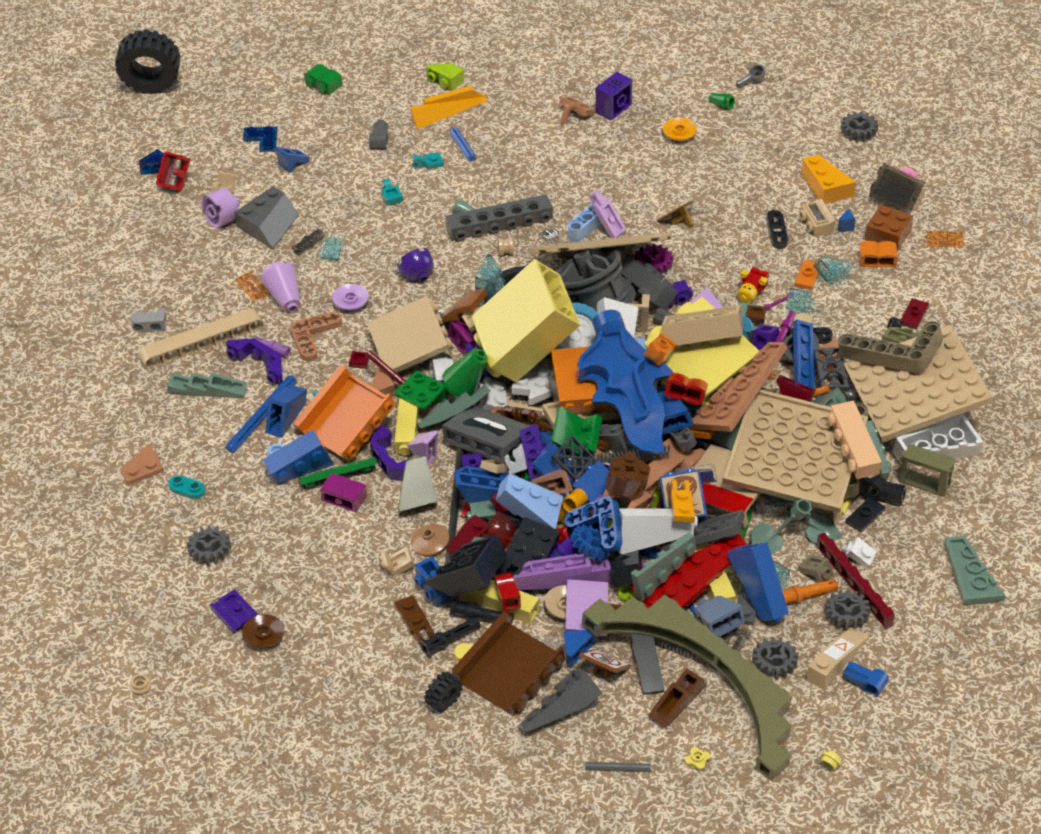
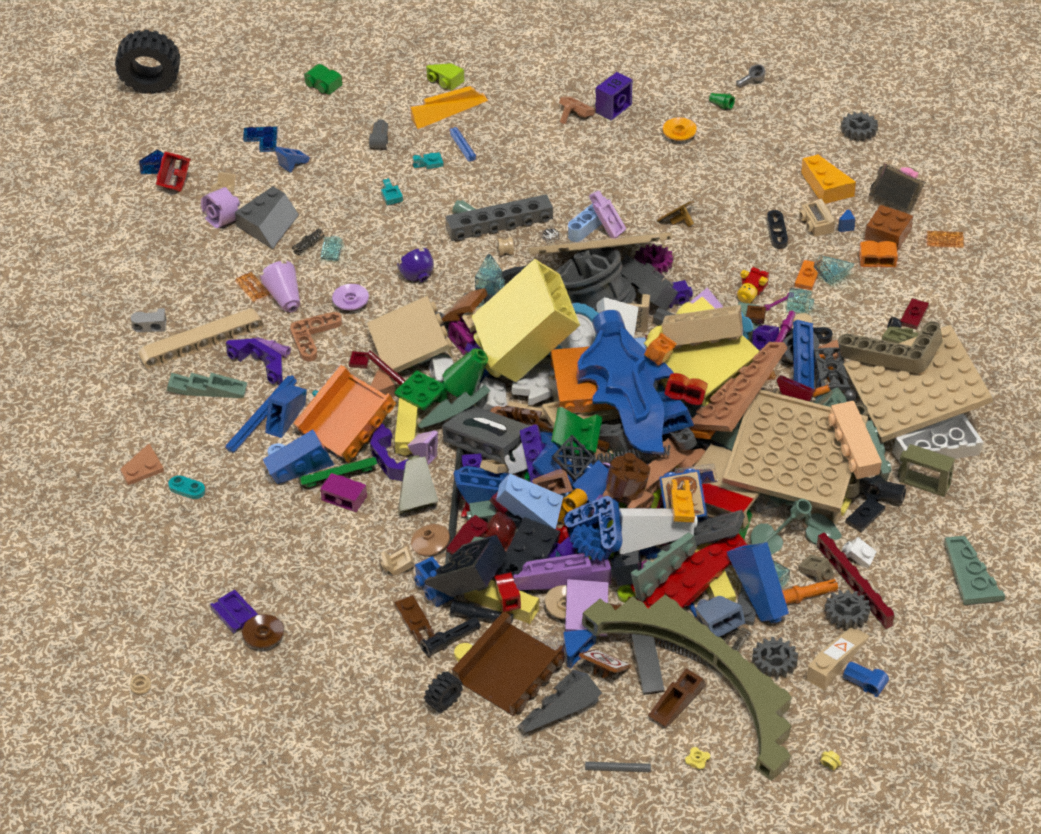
(208, 545): dark grey gear -> none

